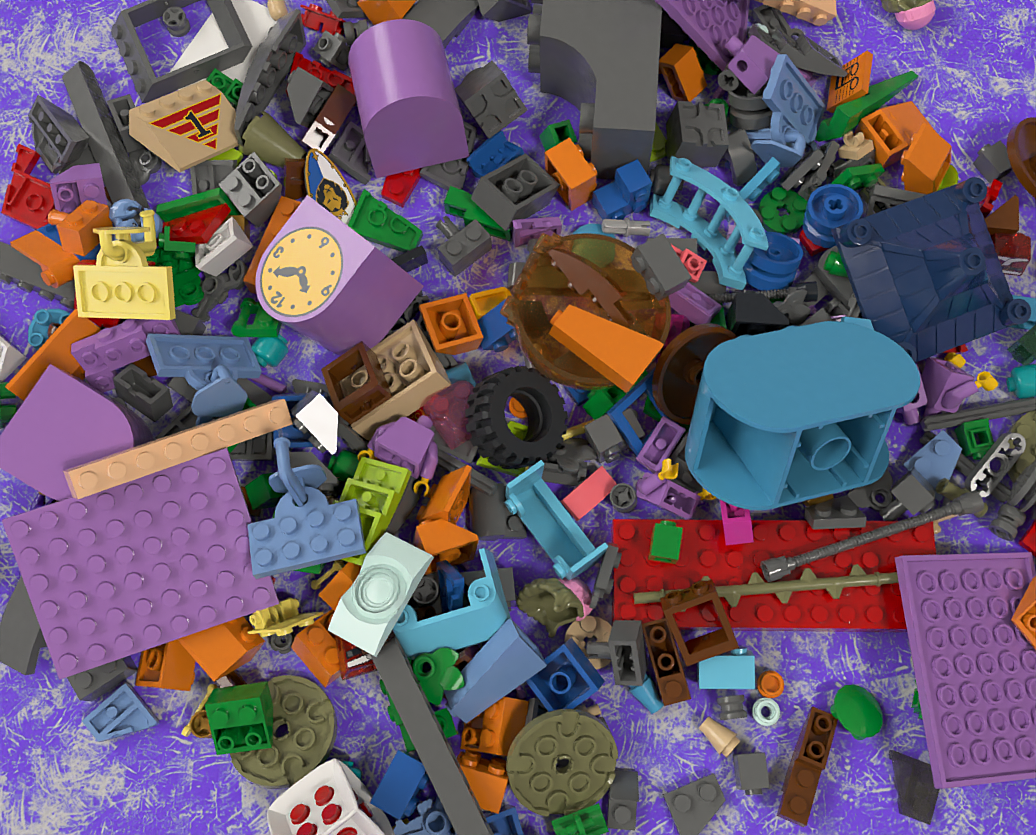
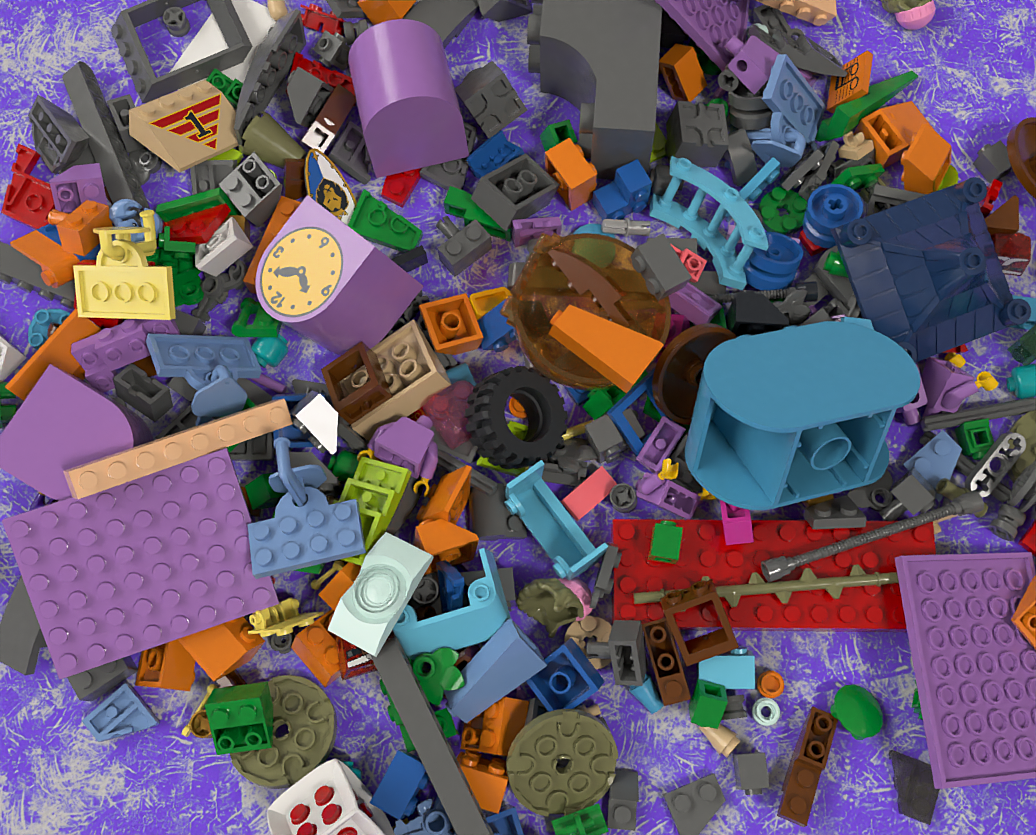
(707, 704): none -> green brick

